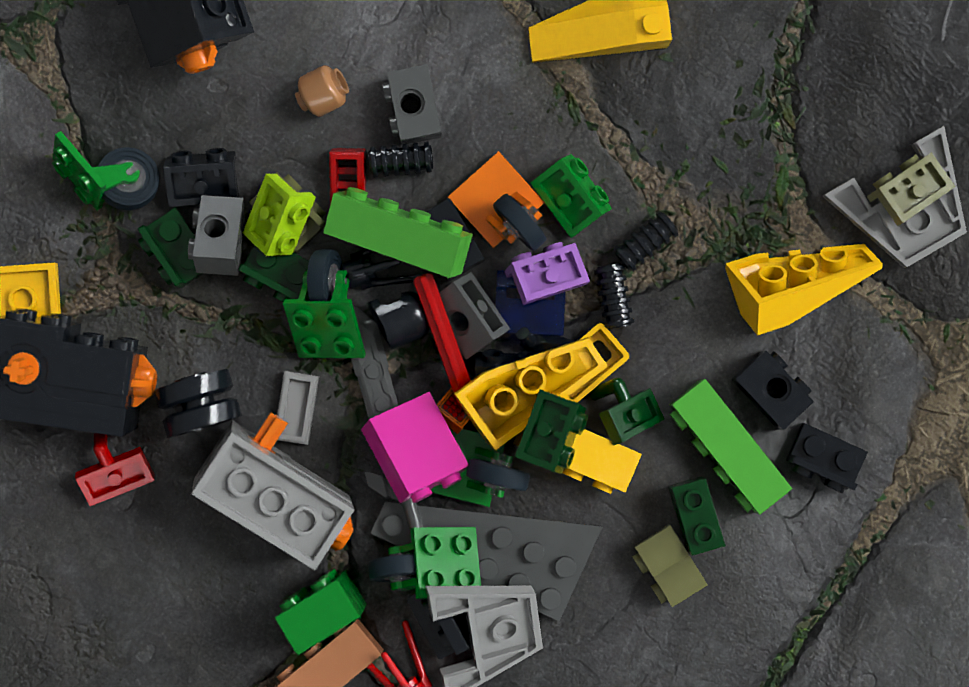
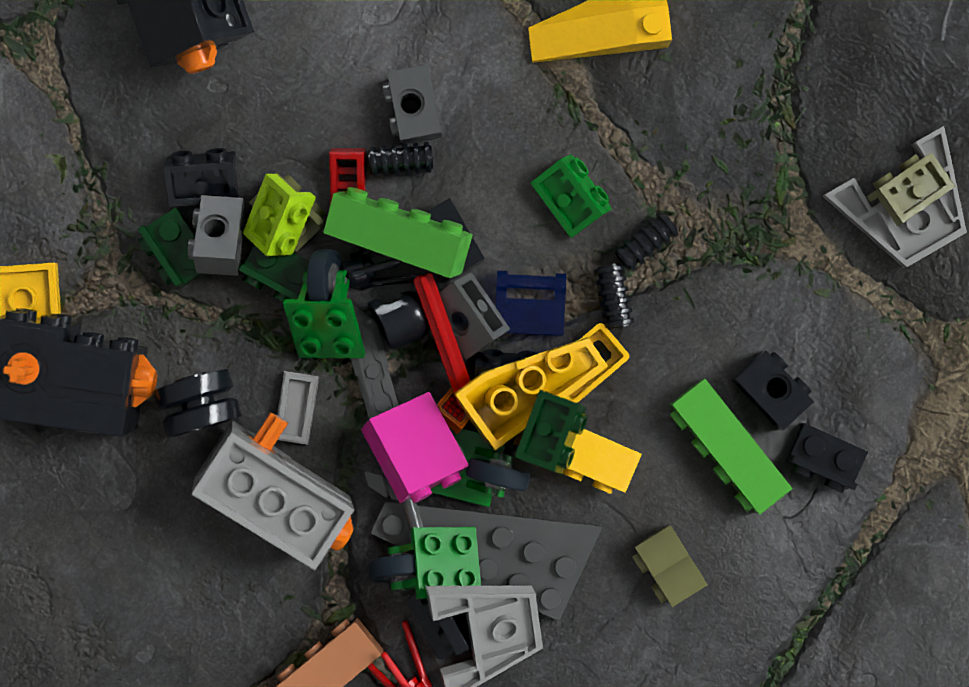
(113, 474): red plate -> none
(122, 179): plate -> none
(320, 612): green brick -> none
(322, 90): medium nougat head -> none
(500, 204): orange plate -> none
(540, 343): black bar -> none
(547, 273): medium lavender bracket -> none
(631, 414): dark green plate -> none
(696, 515): dark green brick -> none
(785, 288): yellow wedge -> none

